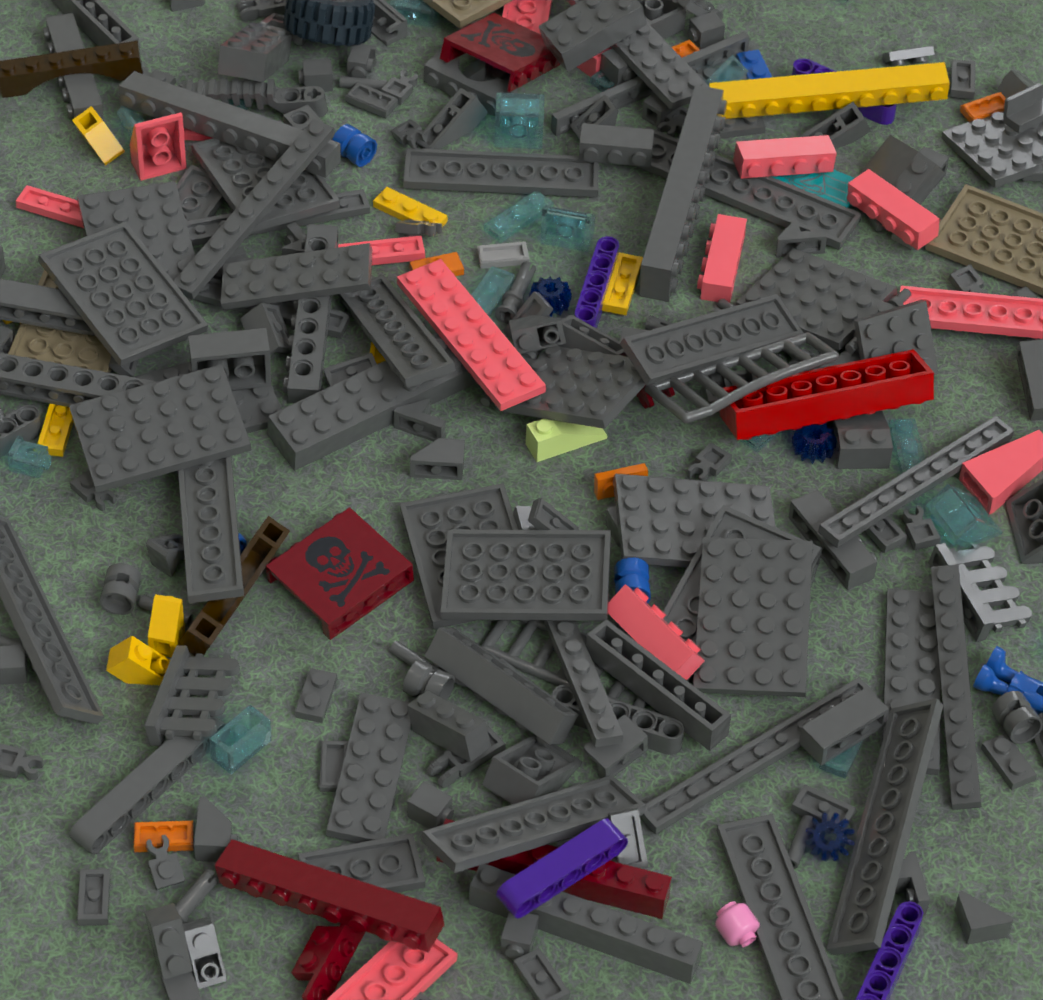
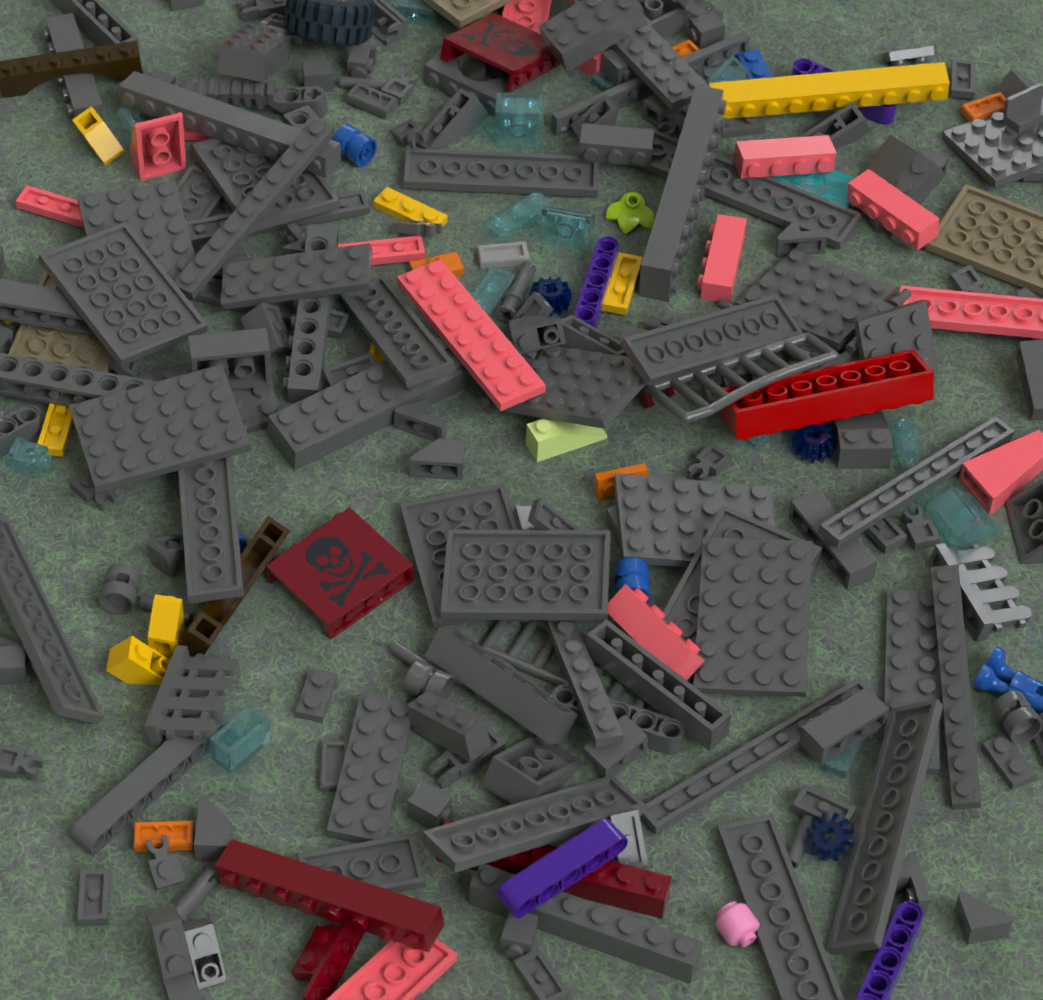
(631, 214): none -> lime plate

